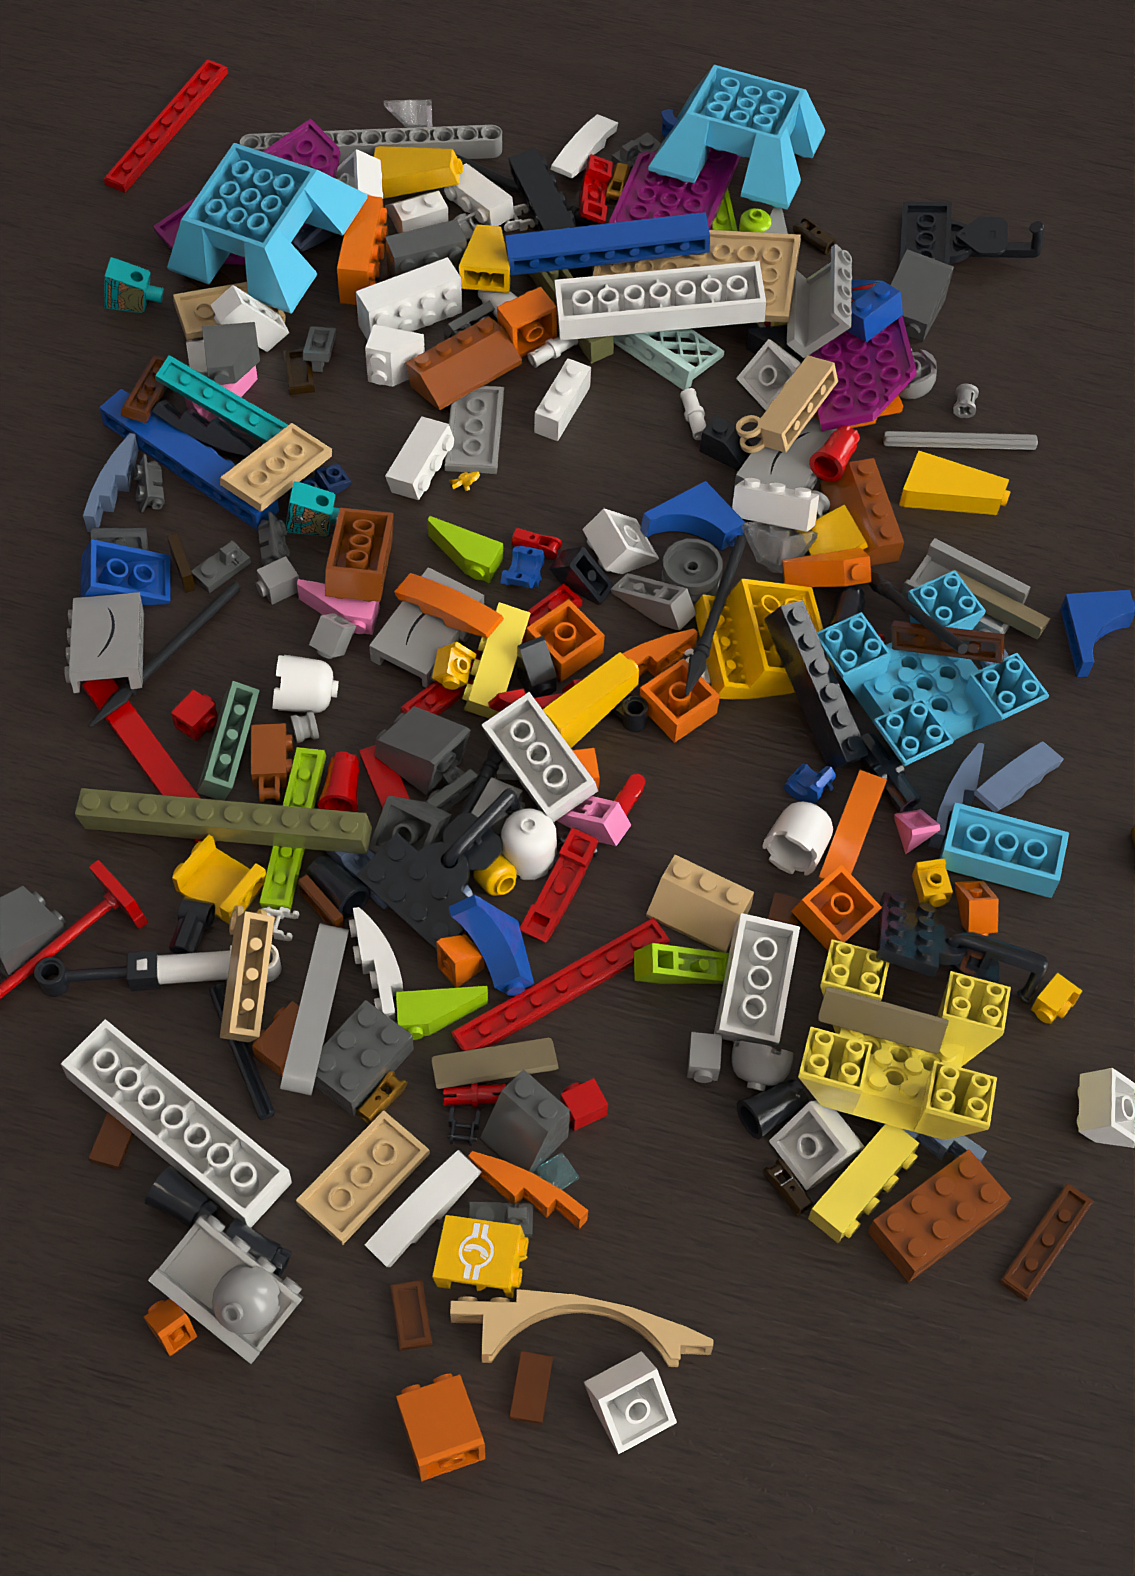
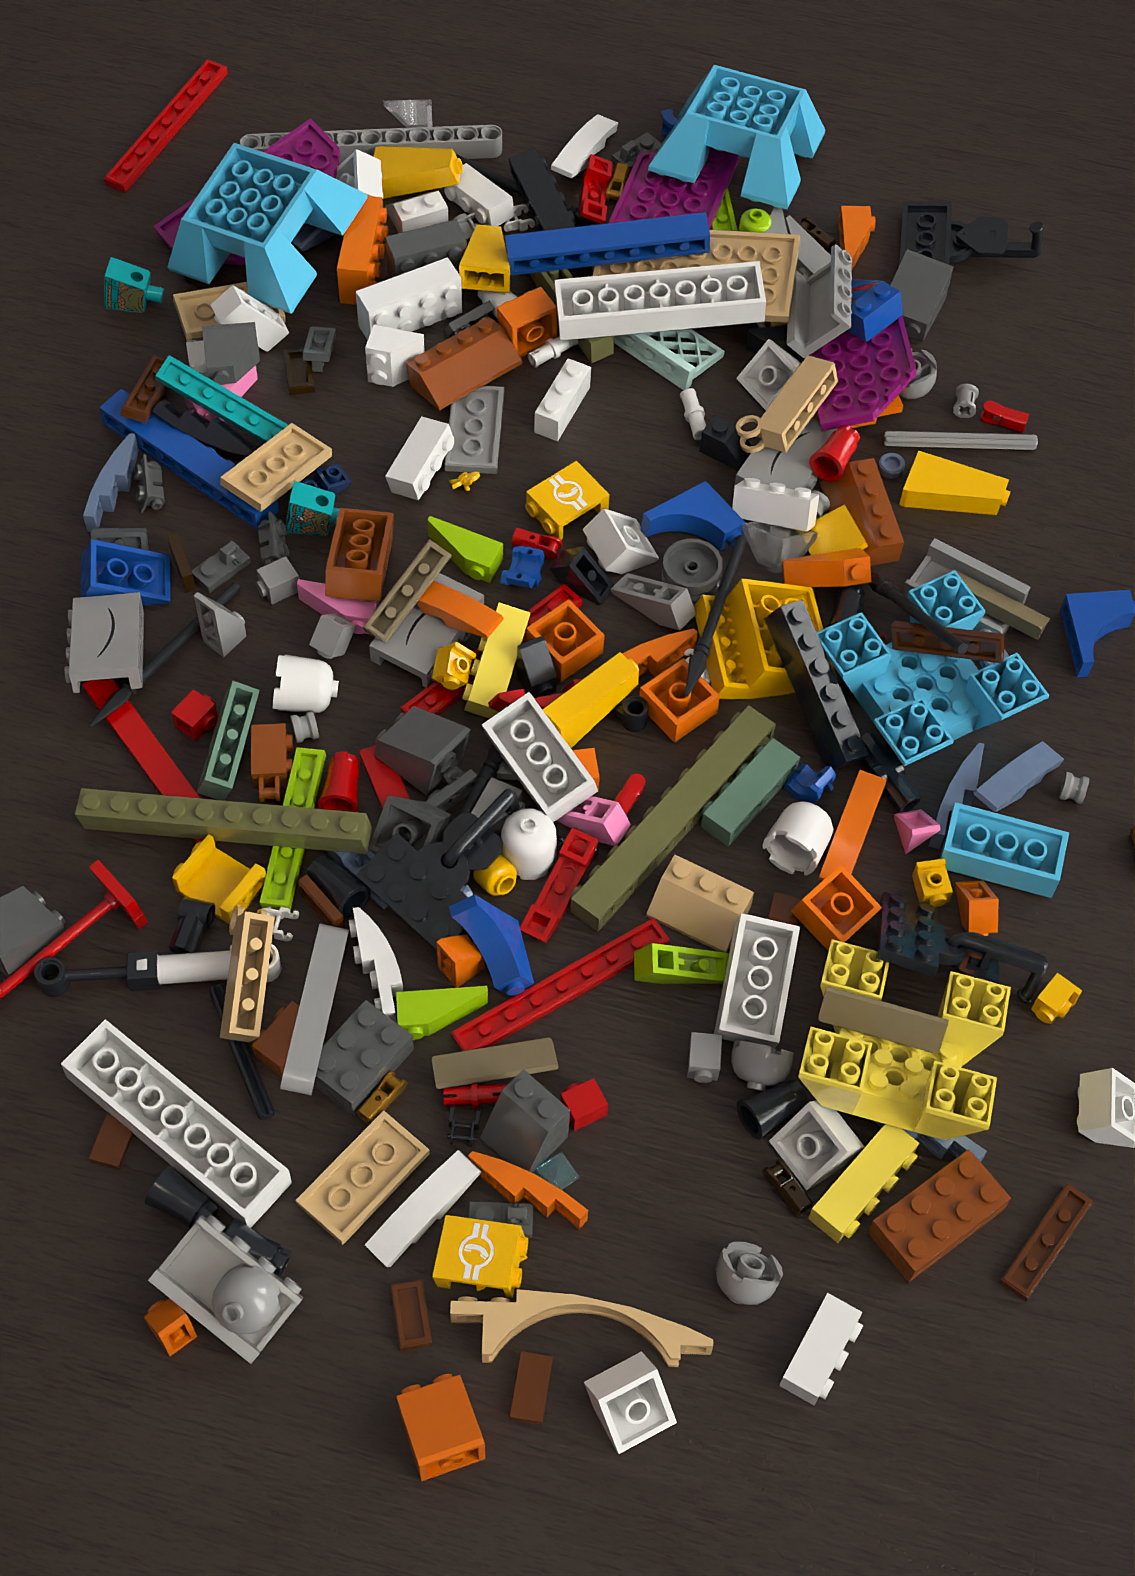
(219, 626): none -> light grey slope
(407, 591): none -> dark tan slope
(565, 498): none -> yellow panel
(670, 820): none -> olive brick
(747, 1274): none -> light grey cylinder
(749, 792): none -> sand green brick
(811, 254): none -> light grey slope
(822, 1350): none -> white brick
(854, 229): none -> orange slope
(891, 466): none -> sand blue tile
(1003, 416): none -> red bar
(1074, 788): none -> light grey wheel

